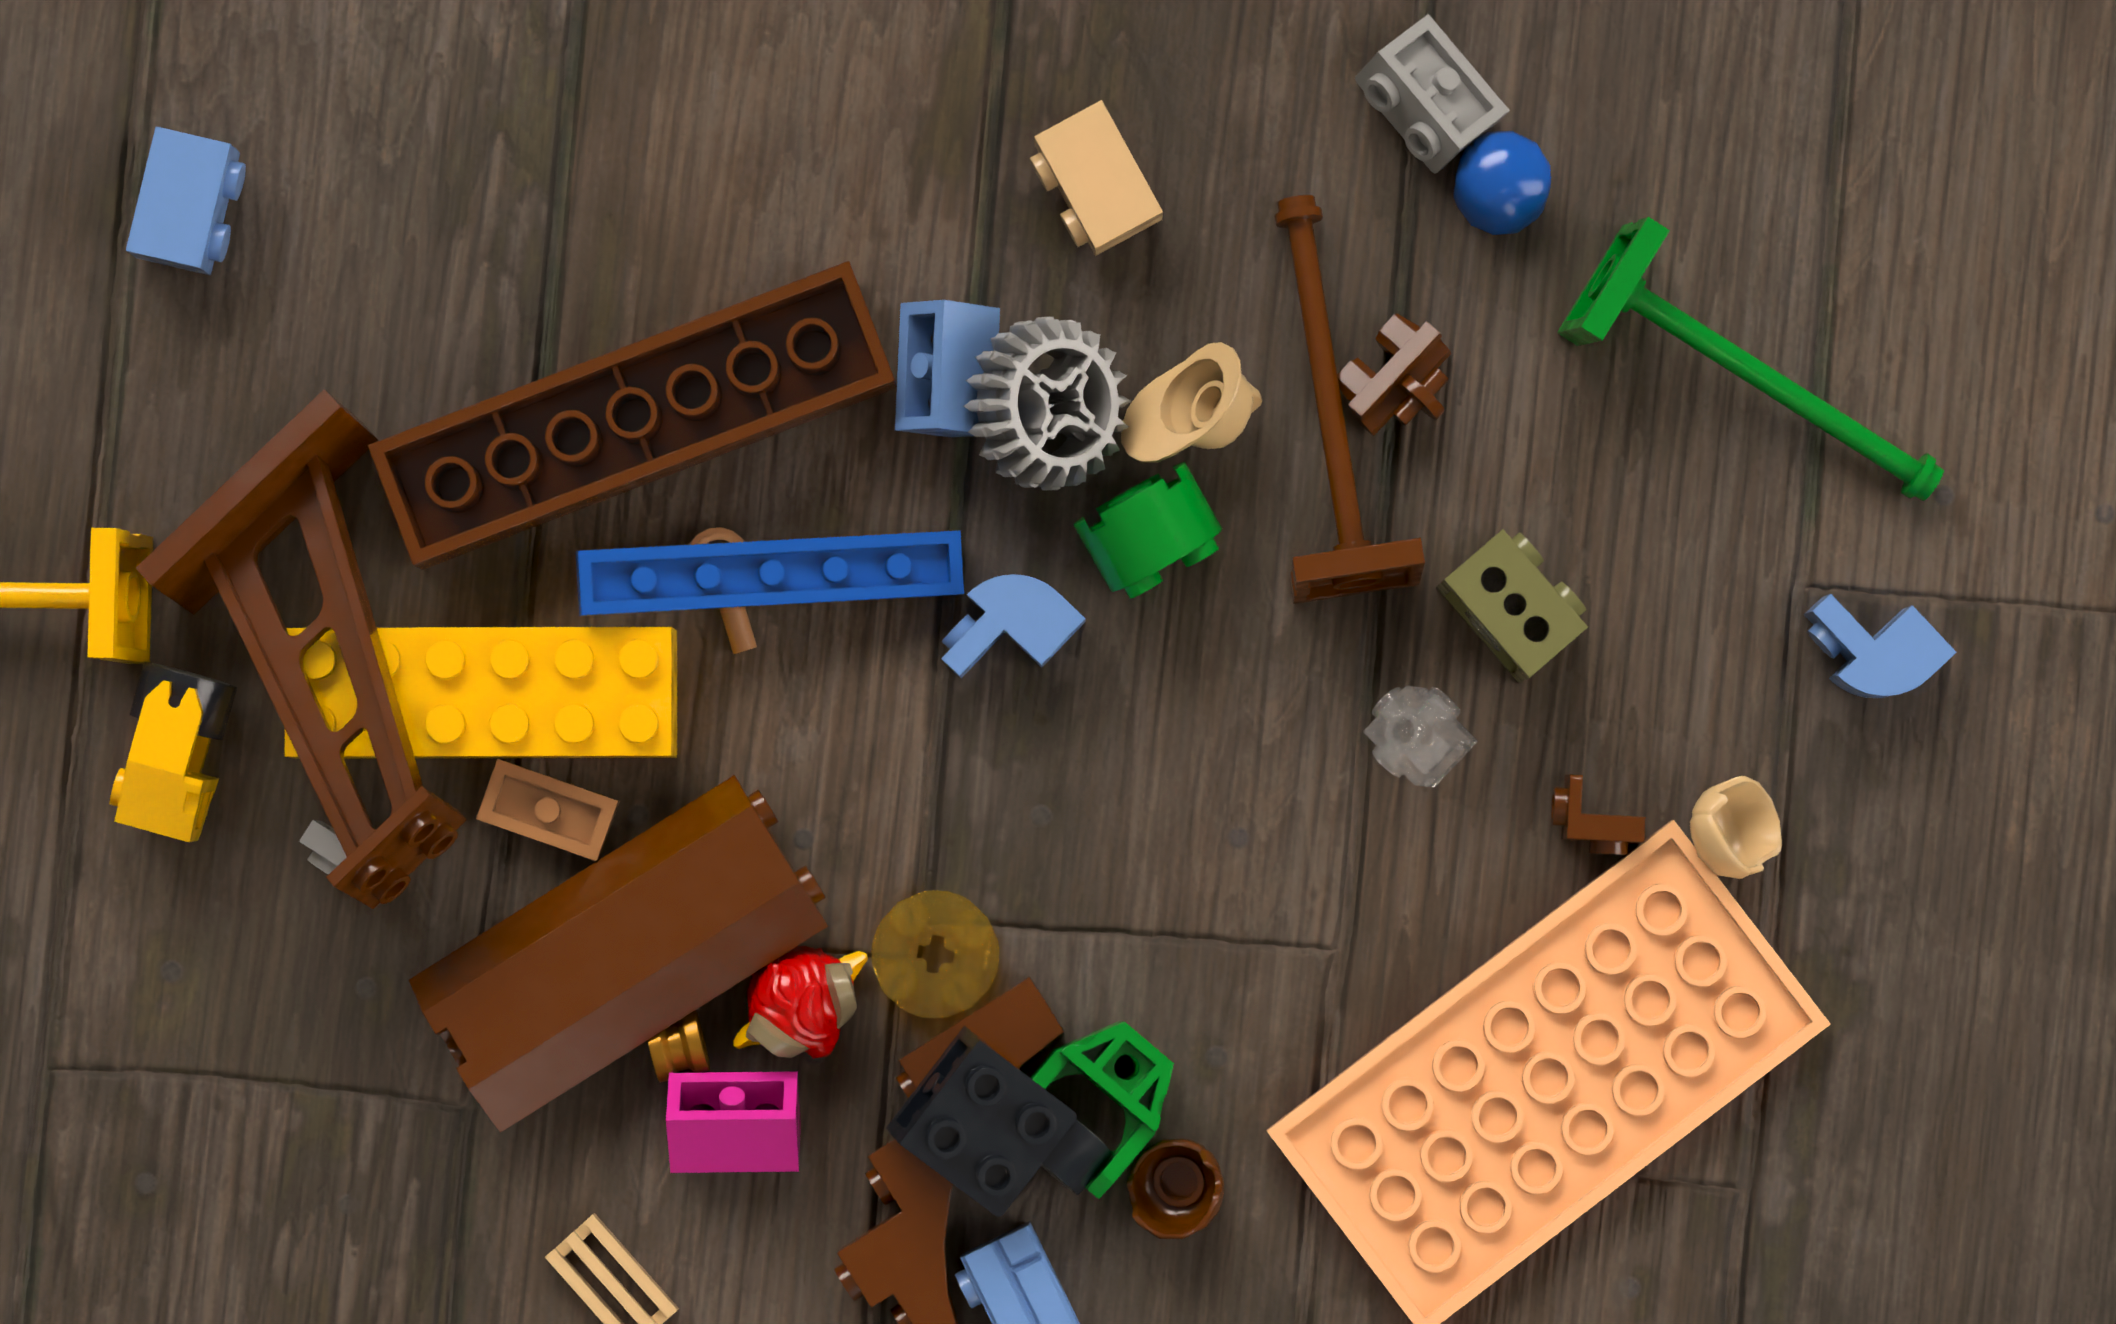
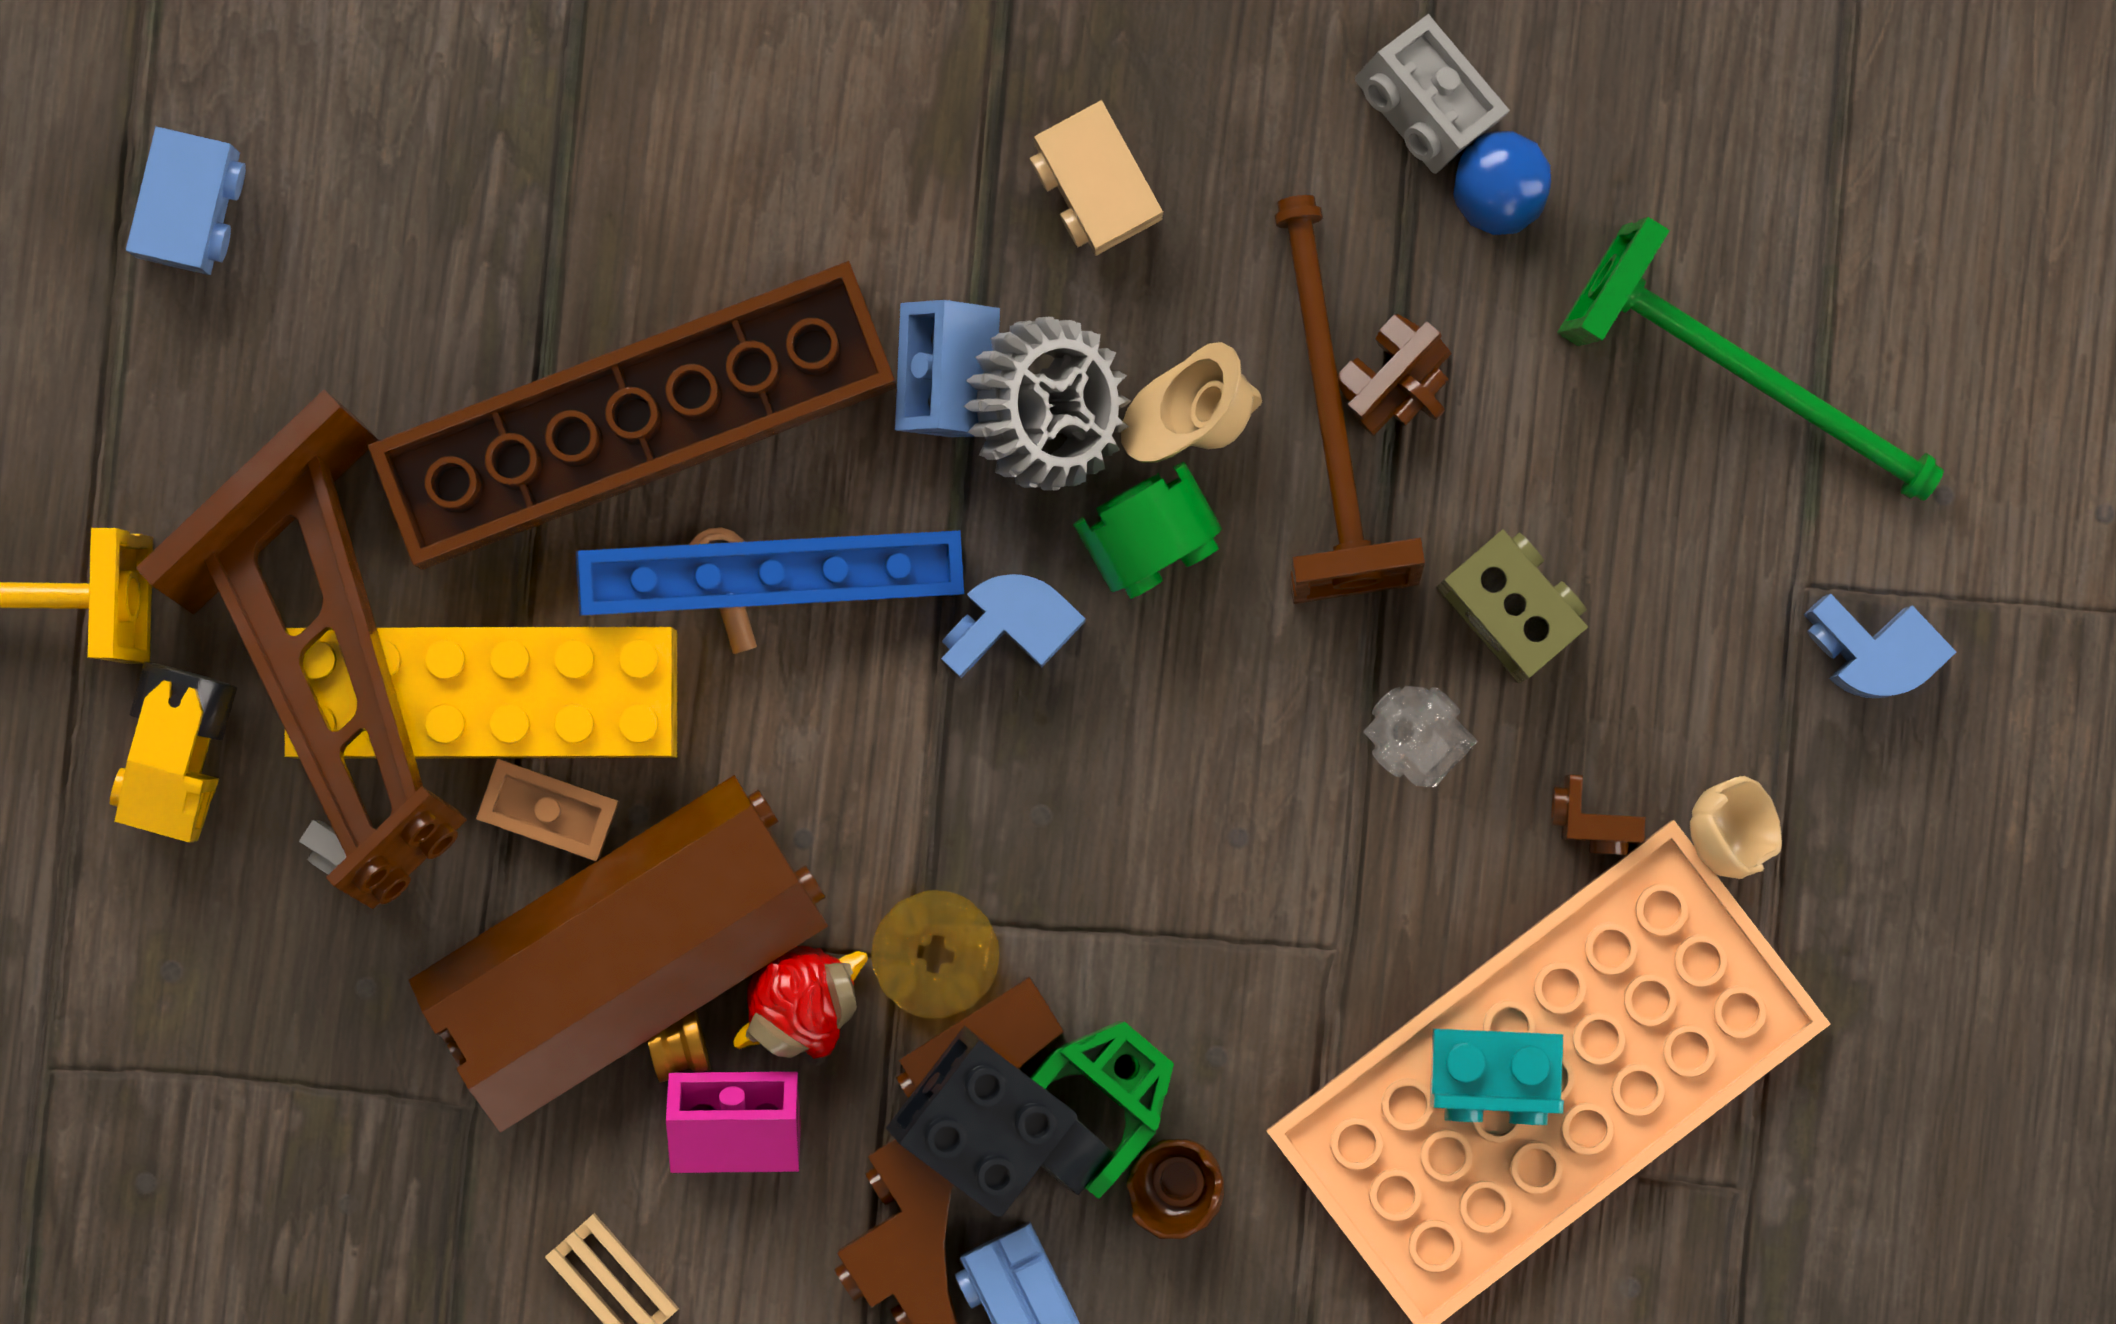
(1496, 1073): none -> teal bracket

